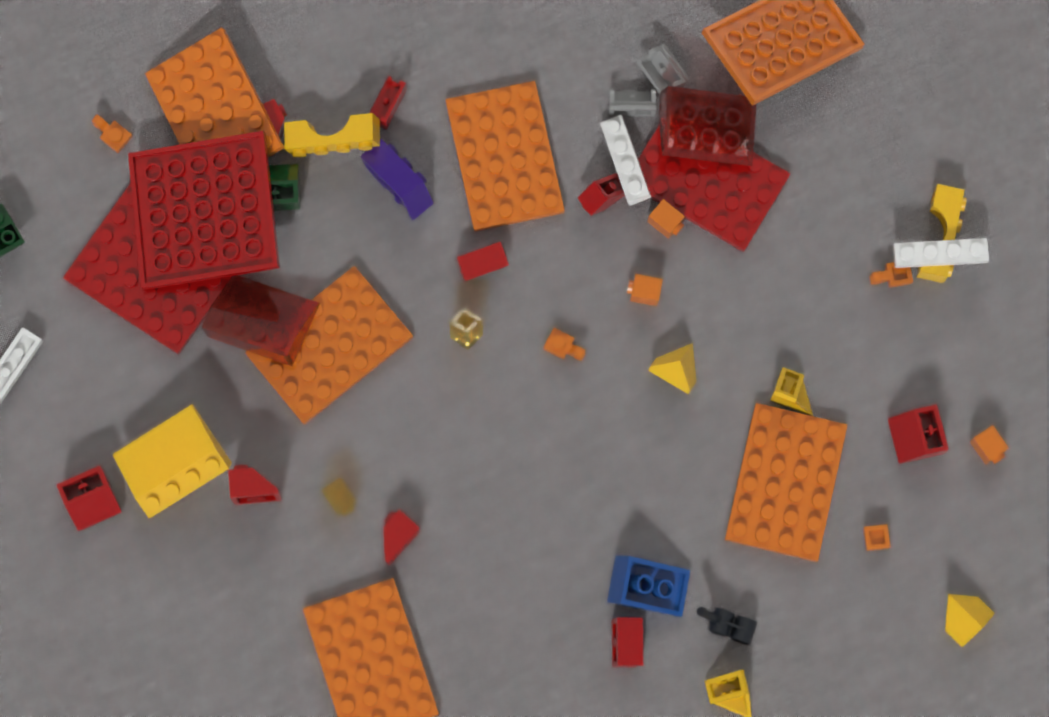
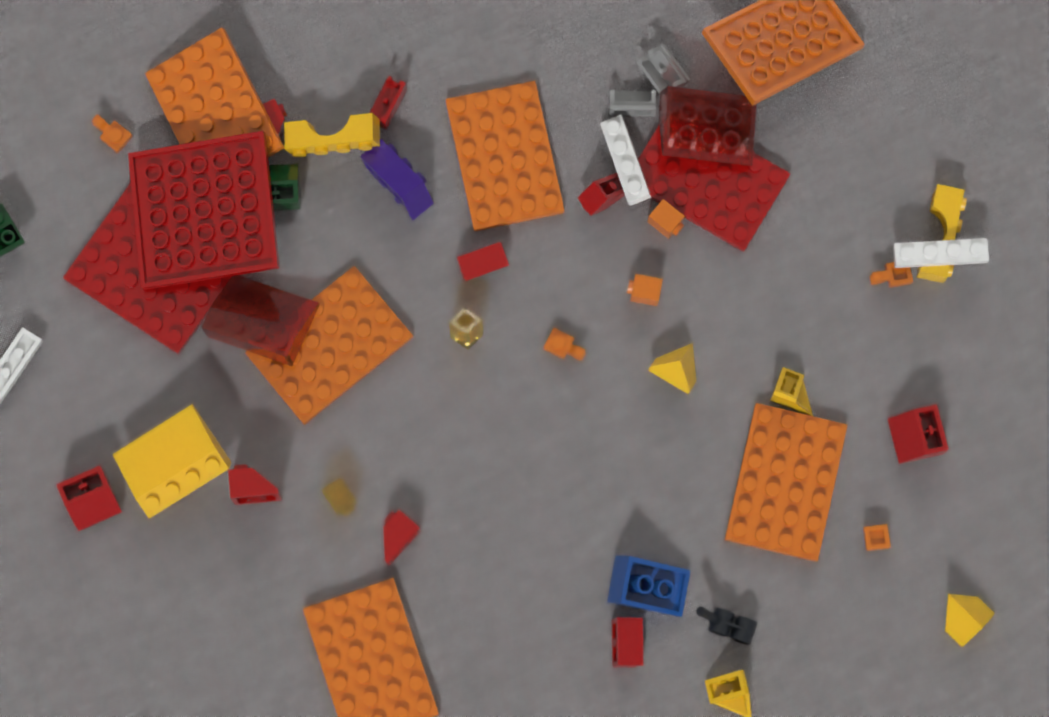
(990, 445): orange brick -> none

